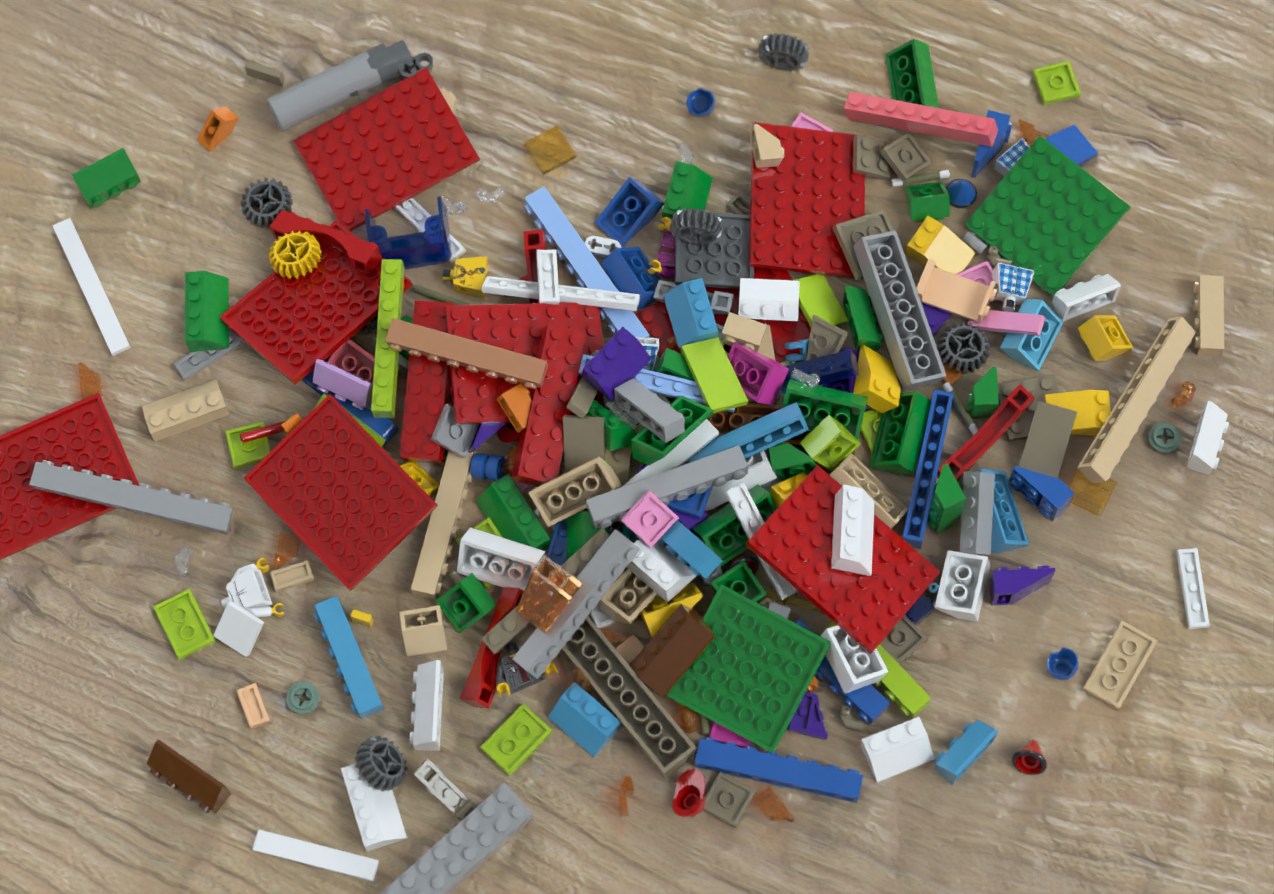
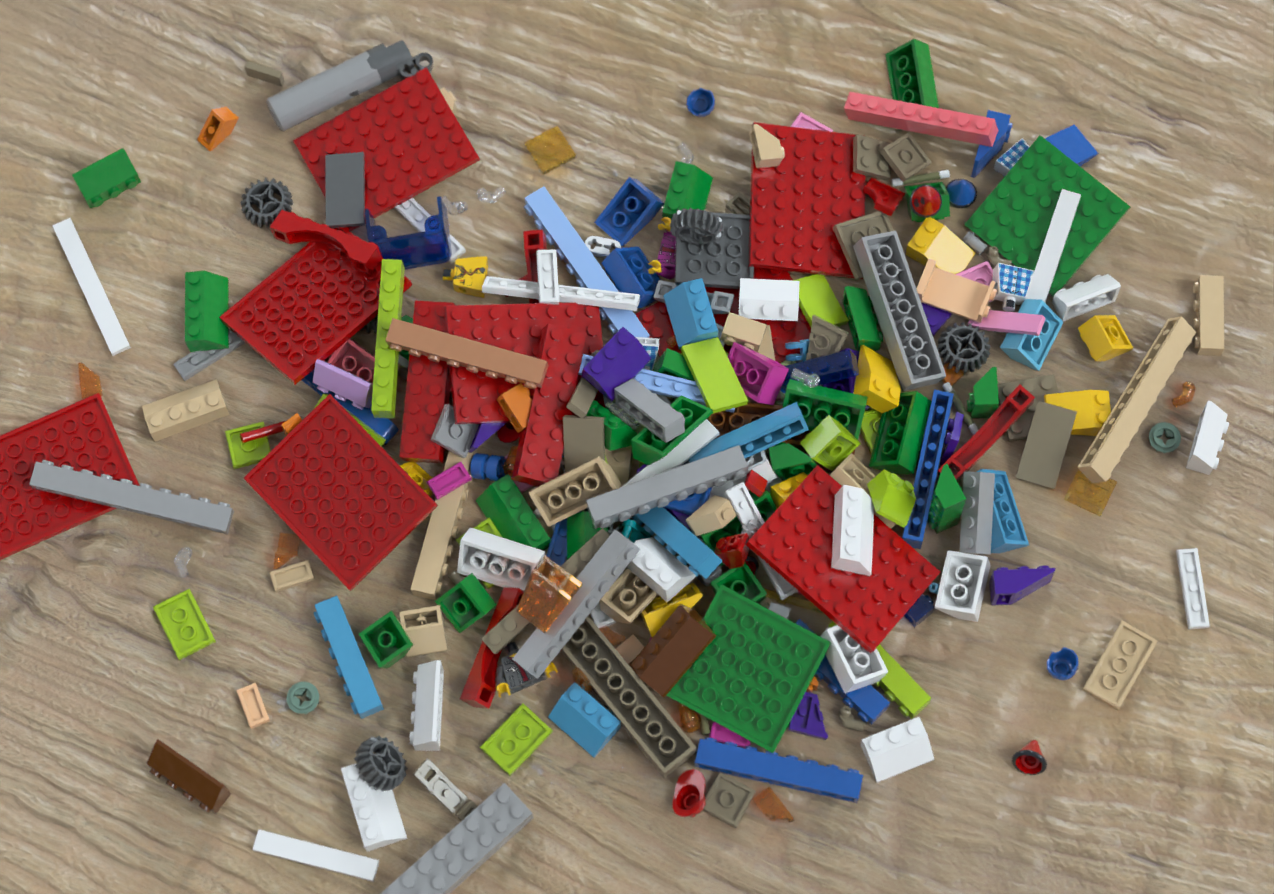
(238, 629): white tile -> none
(250, 591): white torso -> none
(283, 257): yellow gear -> none
(345, 190): none -> dark grey tile
(362, 618): yellow tile -> none
(386, 640): none -> green slope
(437, 296): olive bar -> none
(449, 480): none -> dark pink tile
(626, 789): clear orange slope -> none
(649, 518): bright pink tile -> none
(711, 516): none -> tan slope
(733, 550): none -> red slope
(750, 529): none -> light grey plate
(755, 483): none -> red tile
(783, 52): dark grey gear -> none
(884, 196): none -> red tile
(892, 497): none -> lime slope
(903, 640): dark tan plate -> none
(925, 201): none -> red hat
(952, 437): none -> dark purple wing
(965, 751): dark azure slope -> none
(1029, 133): clear orange slope -> none
(1043, 491): blue slope -> none
(1053, 245): none -> white tile
(1056, 83): lime tile -> none

